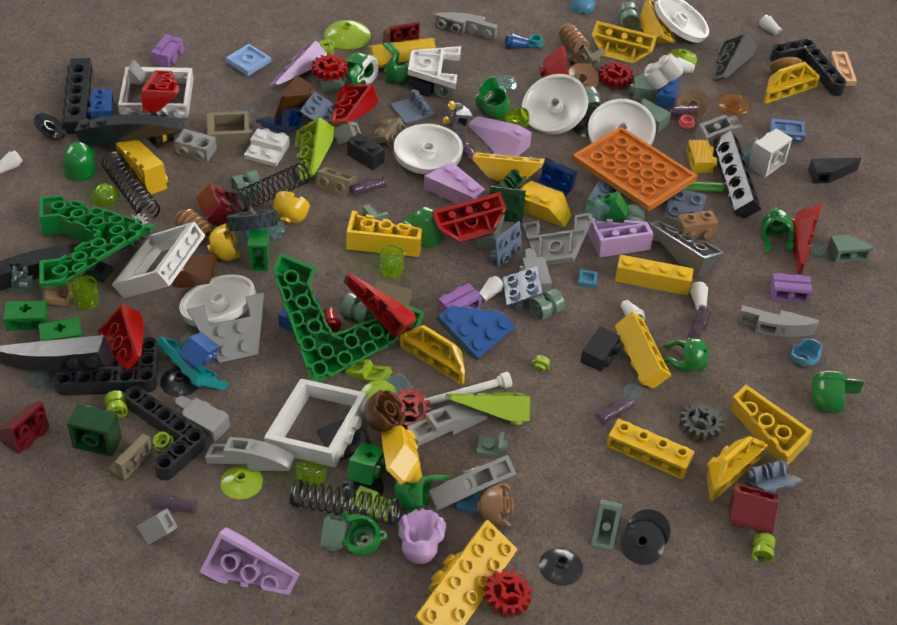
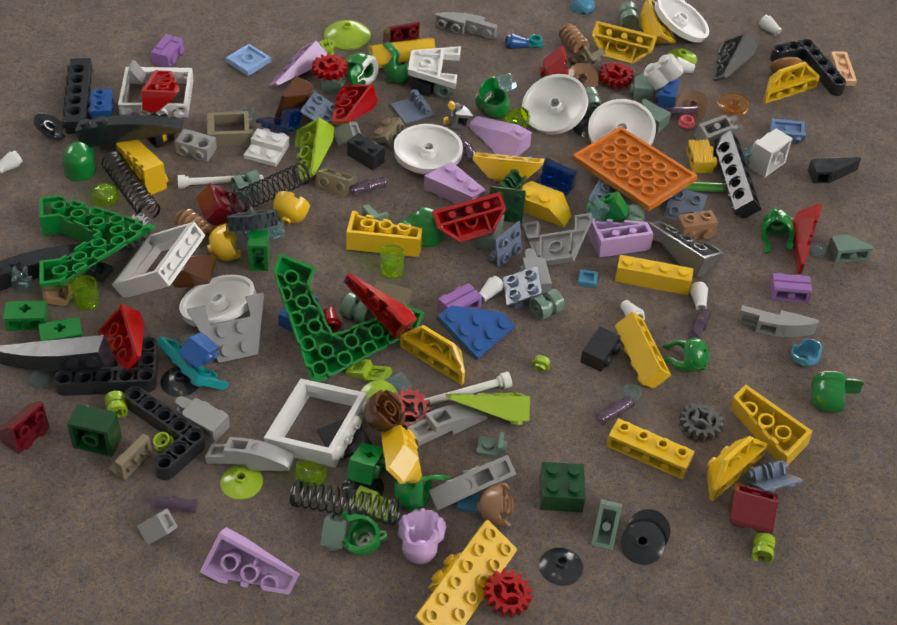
(185, 181): none -> white piece
(562, 487): none -> dark green brick

